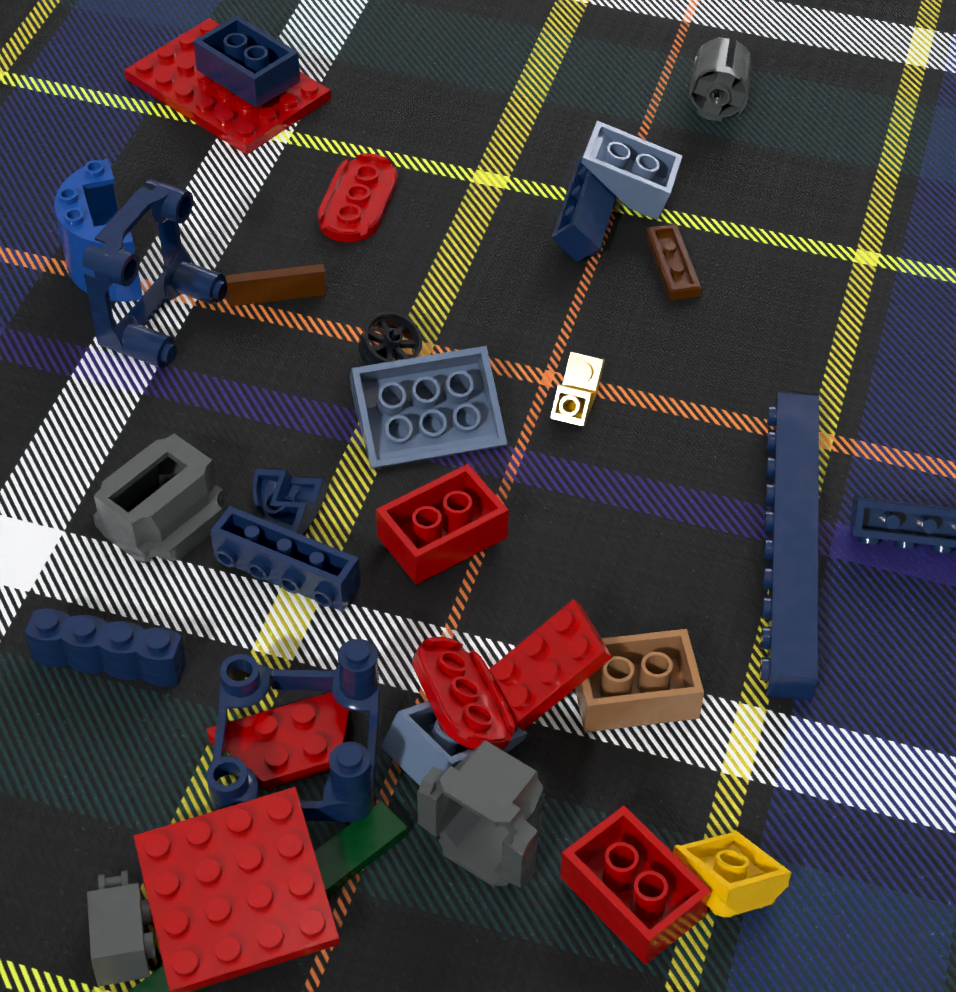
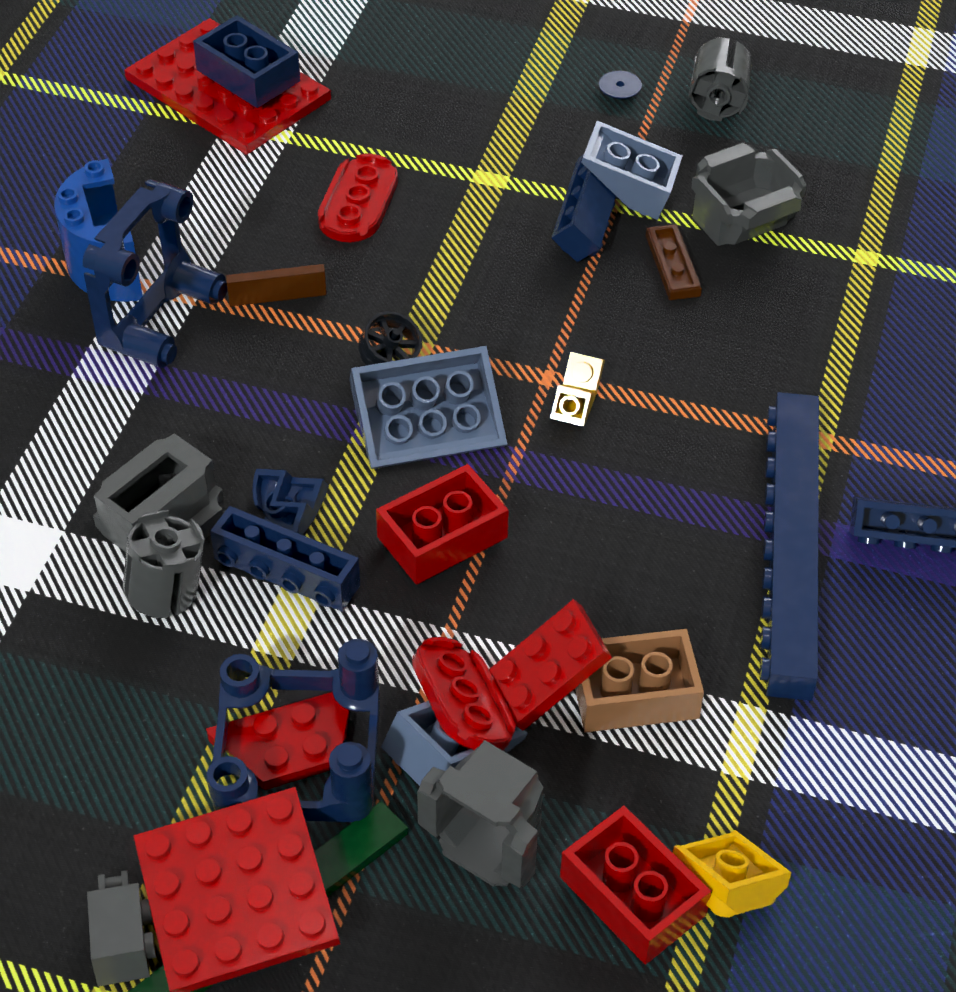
(112, 647): dark blue brick -> none
(162, 564): none -> dark grey cylinder
(620, 84): none -> piece
(747, 179): none -> dark grey piece

